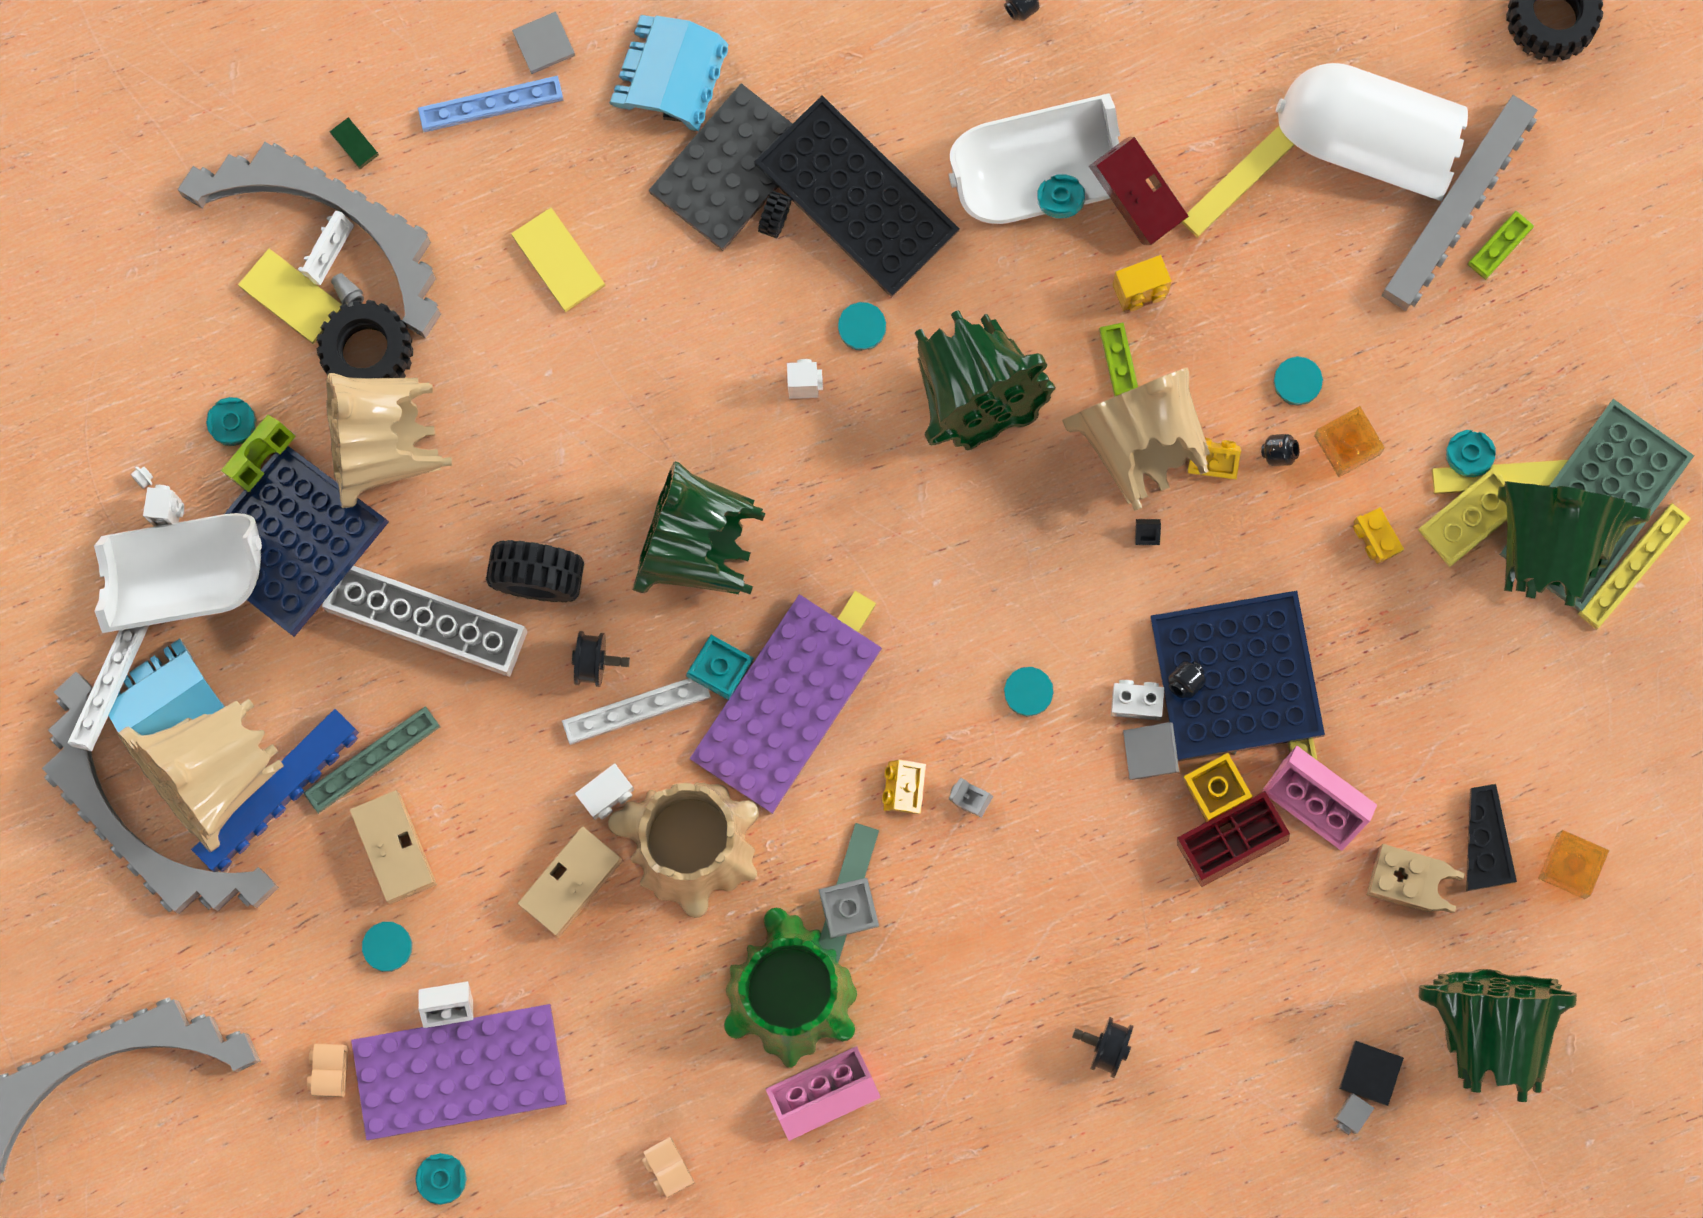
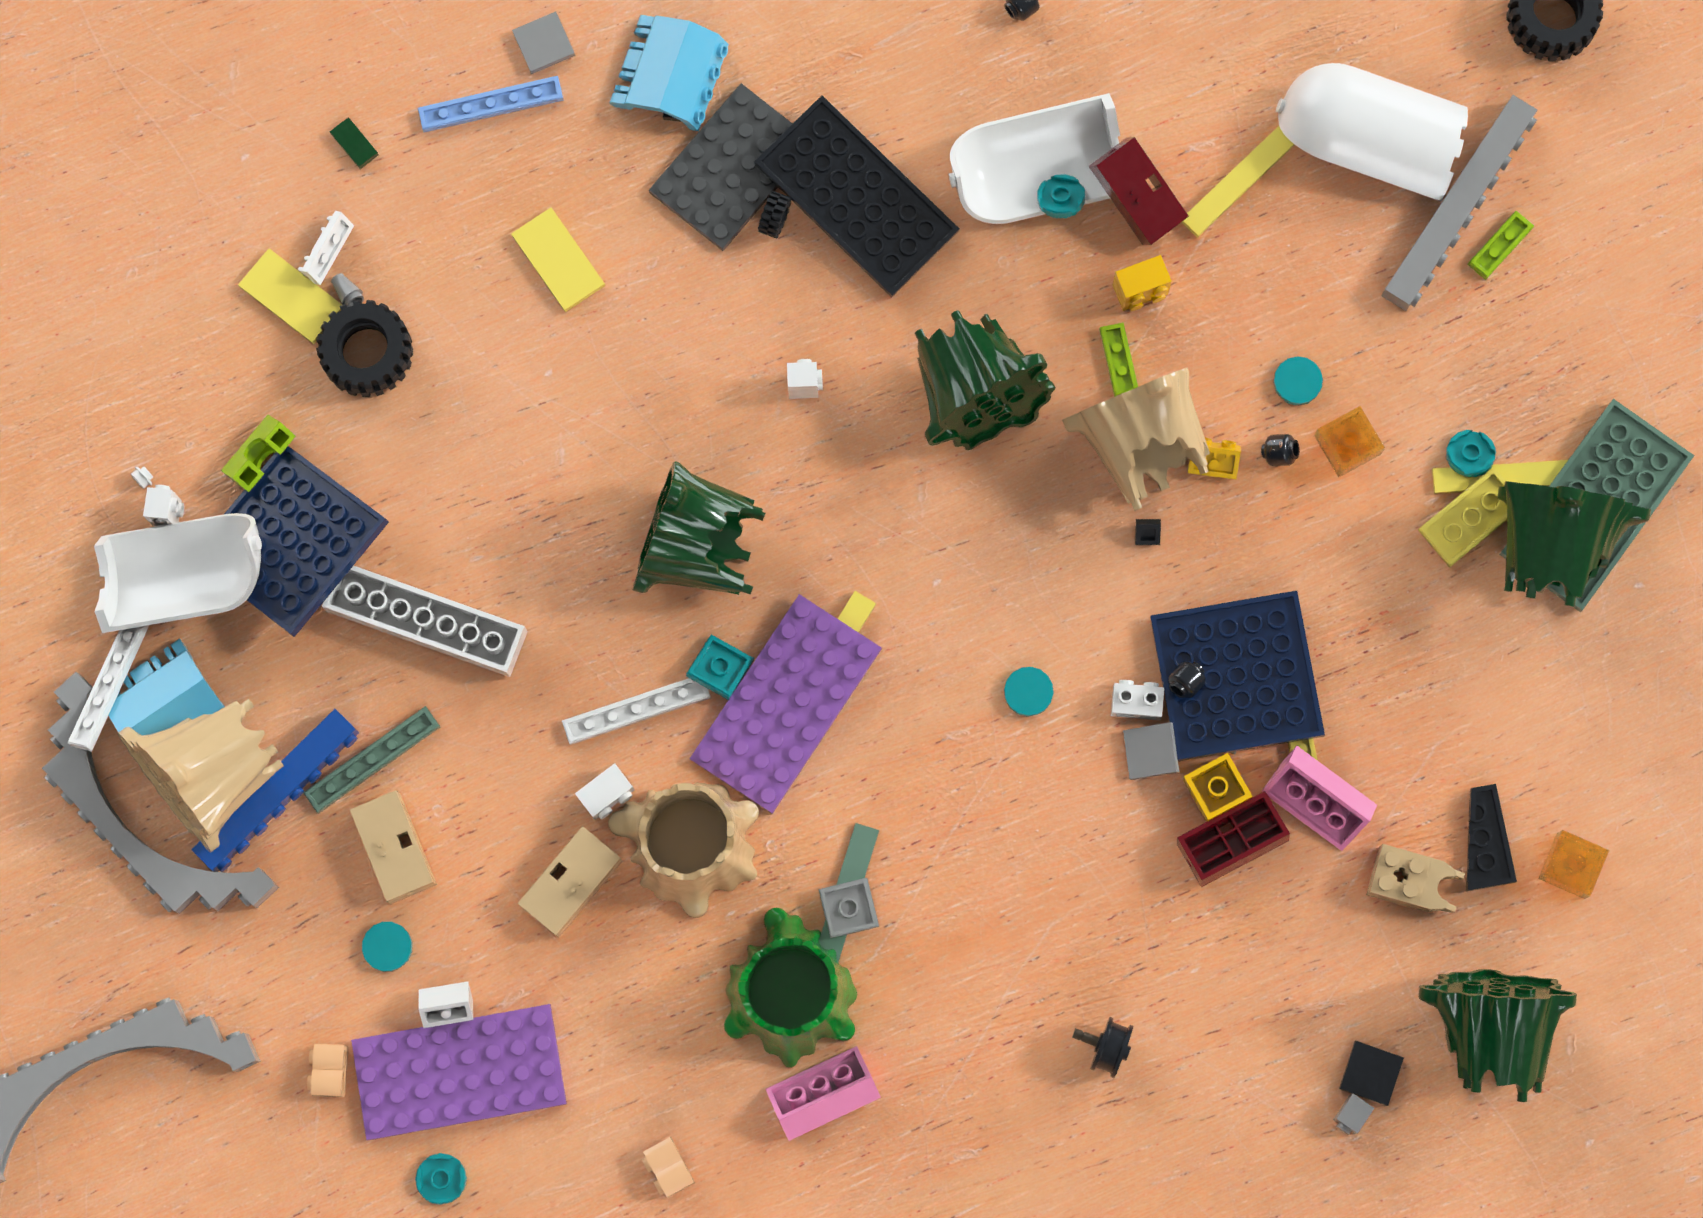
(231, 421): teal tile -> none
(280, 173): light grey arch -> none
(376, 433): tan piece -> none
(535, 571): black tyre -> none
(591, 657): black wheel -> none
(862, 326): teal tile -> none
(903, 786): bracket -> none
(970, 797): light grey bracket -> none
(1378, 535): yellow bracket -> none
(1634, 566): light yellow tile -> none

